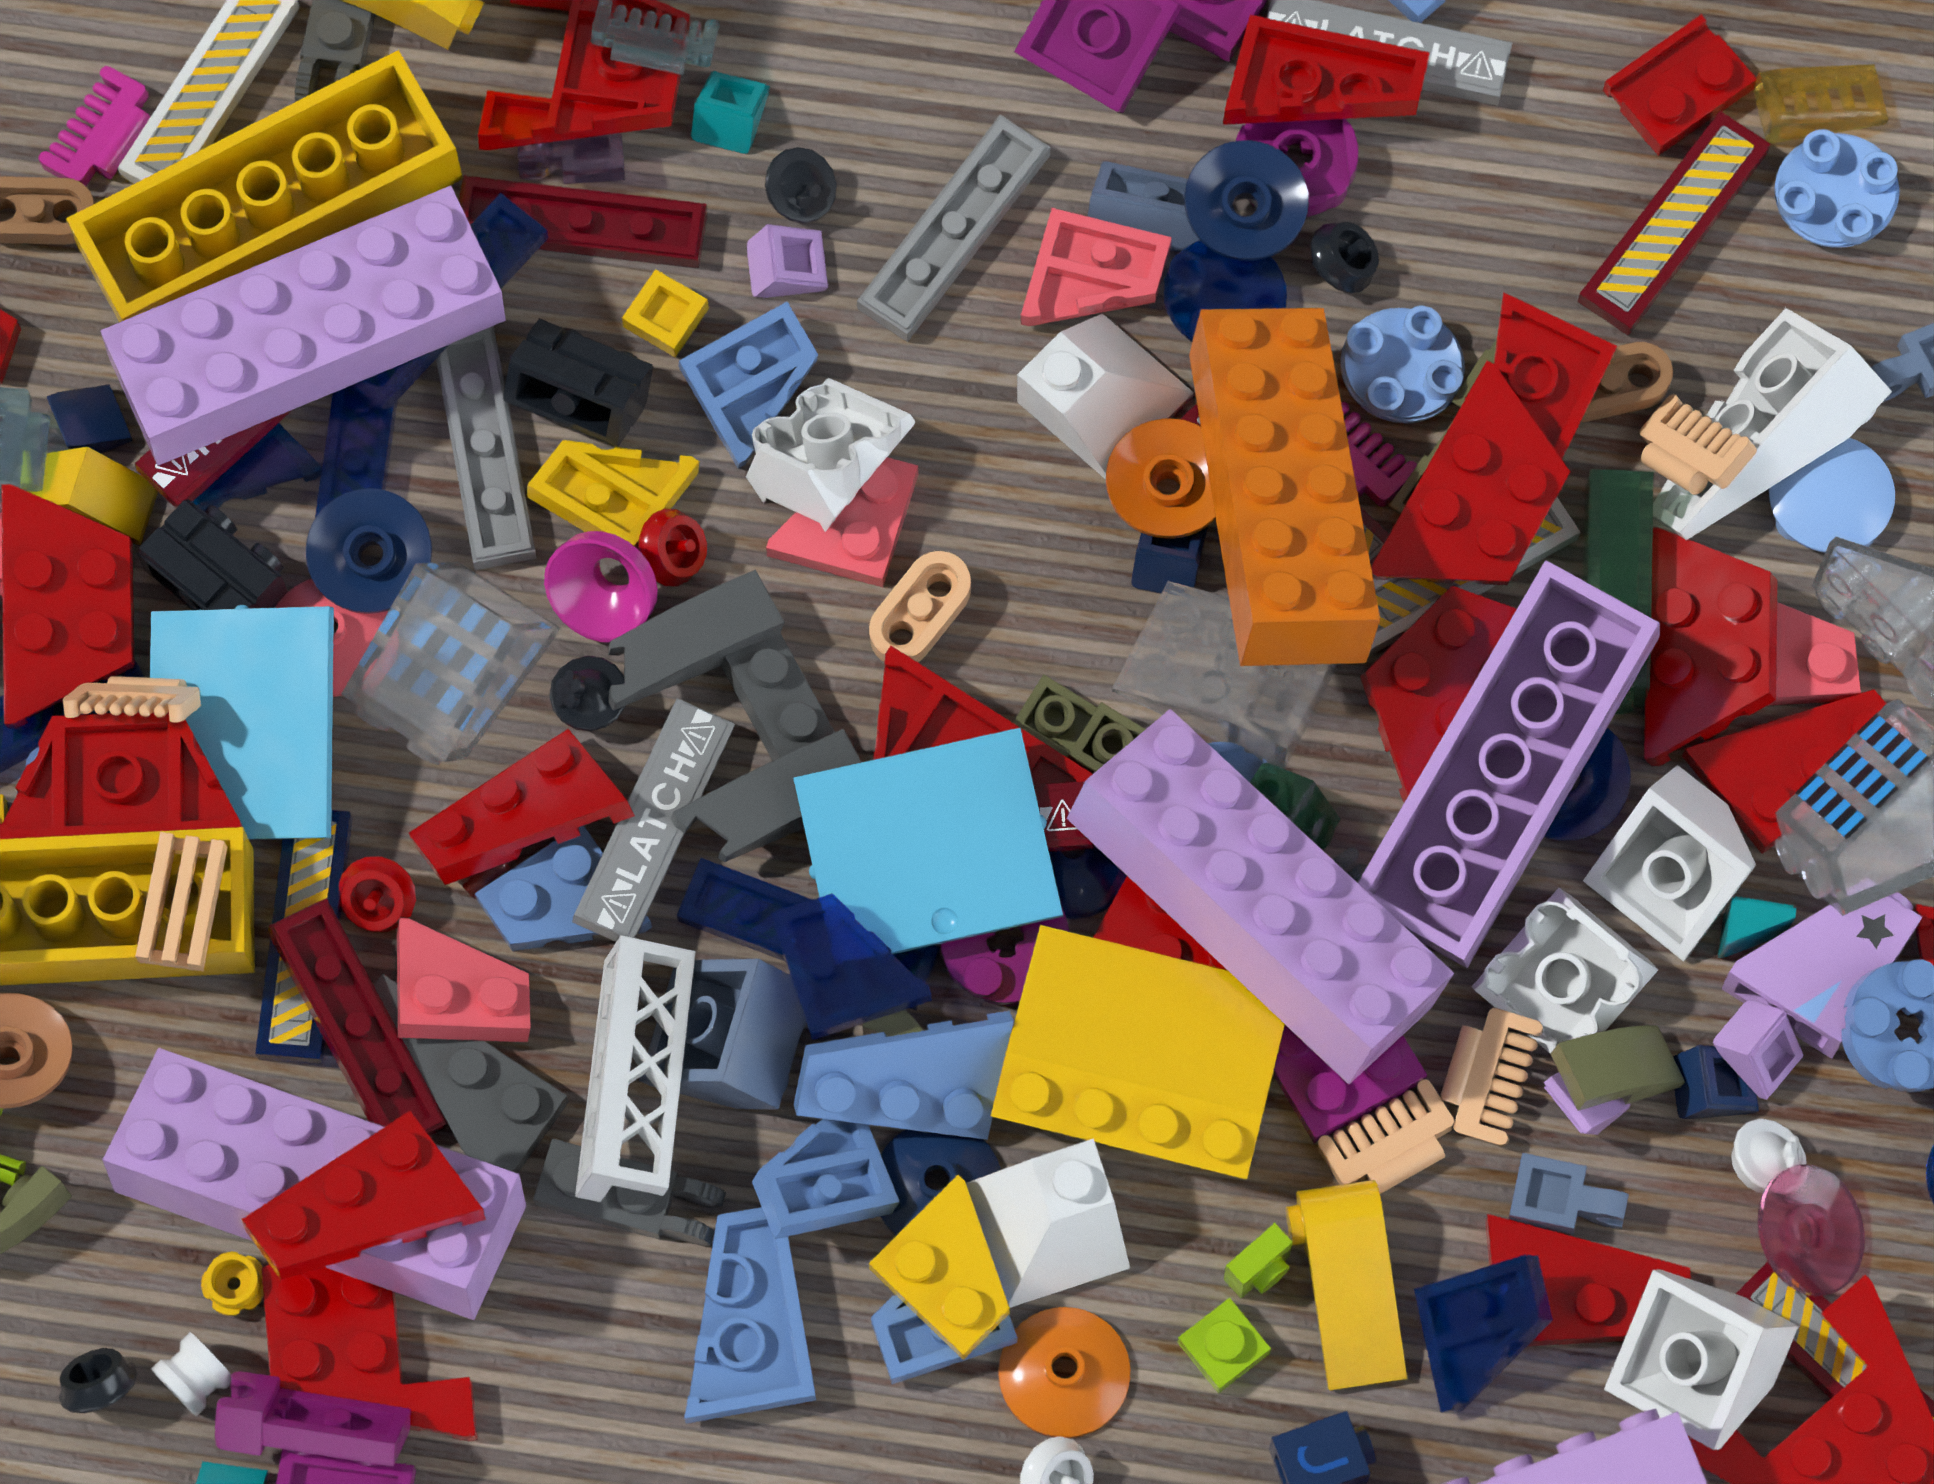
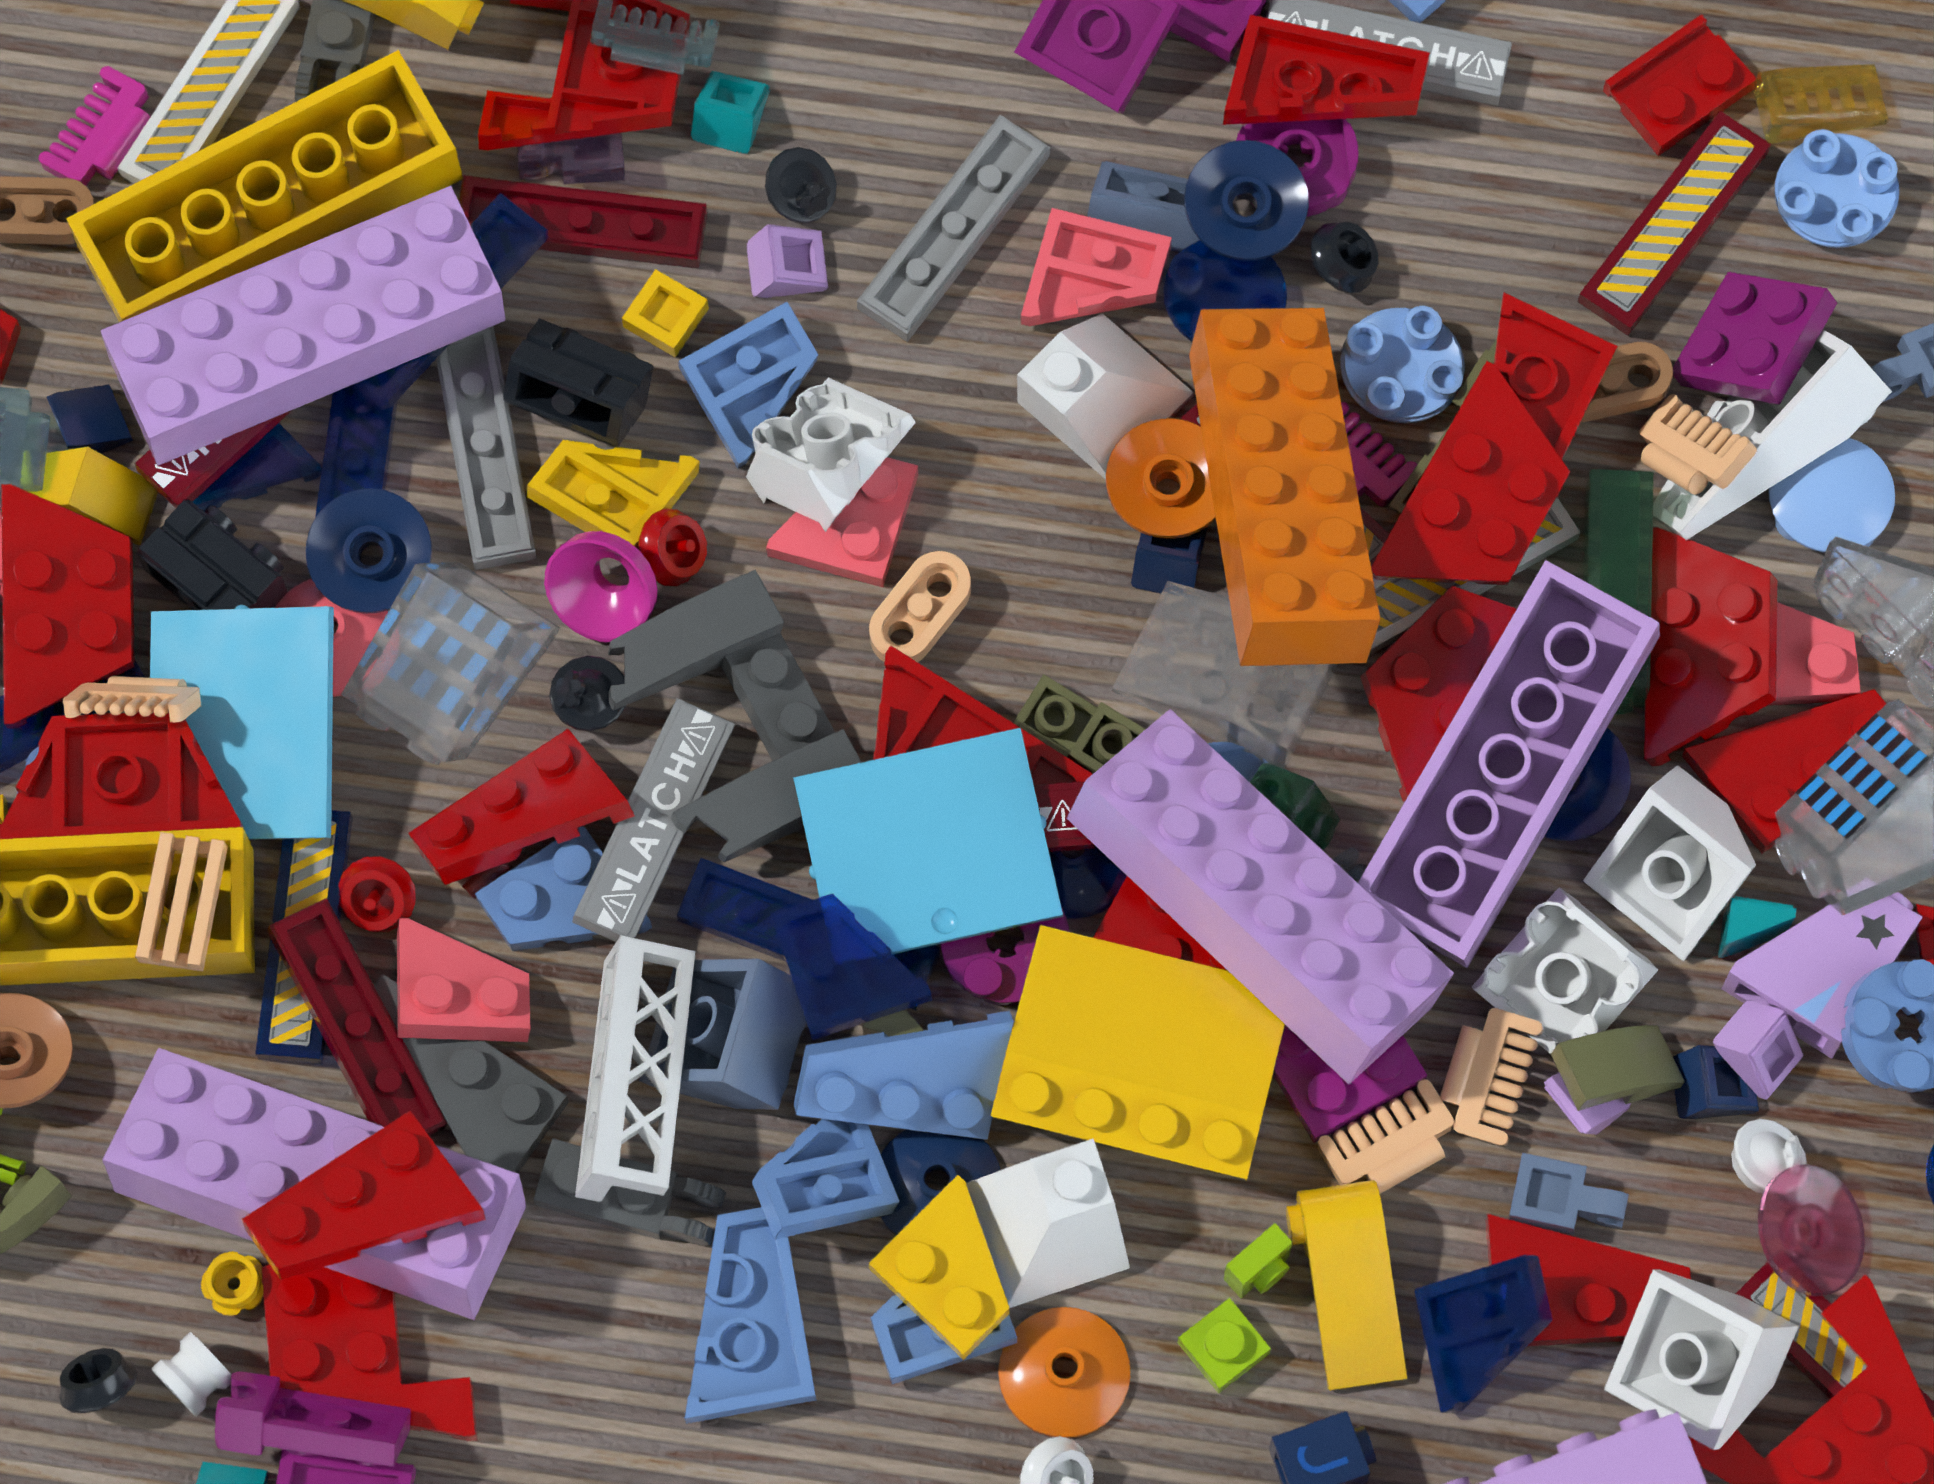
(1754, 337): none -> magenta plate

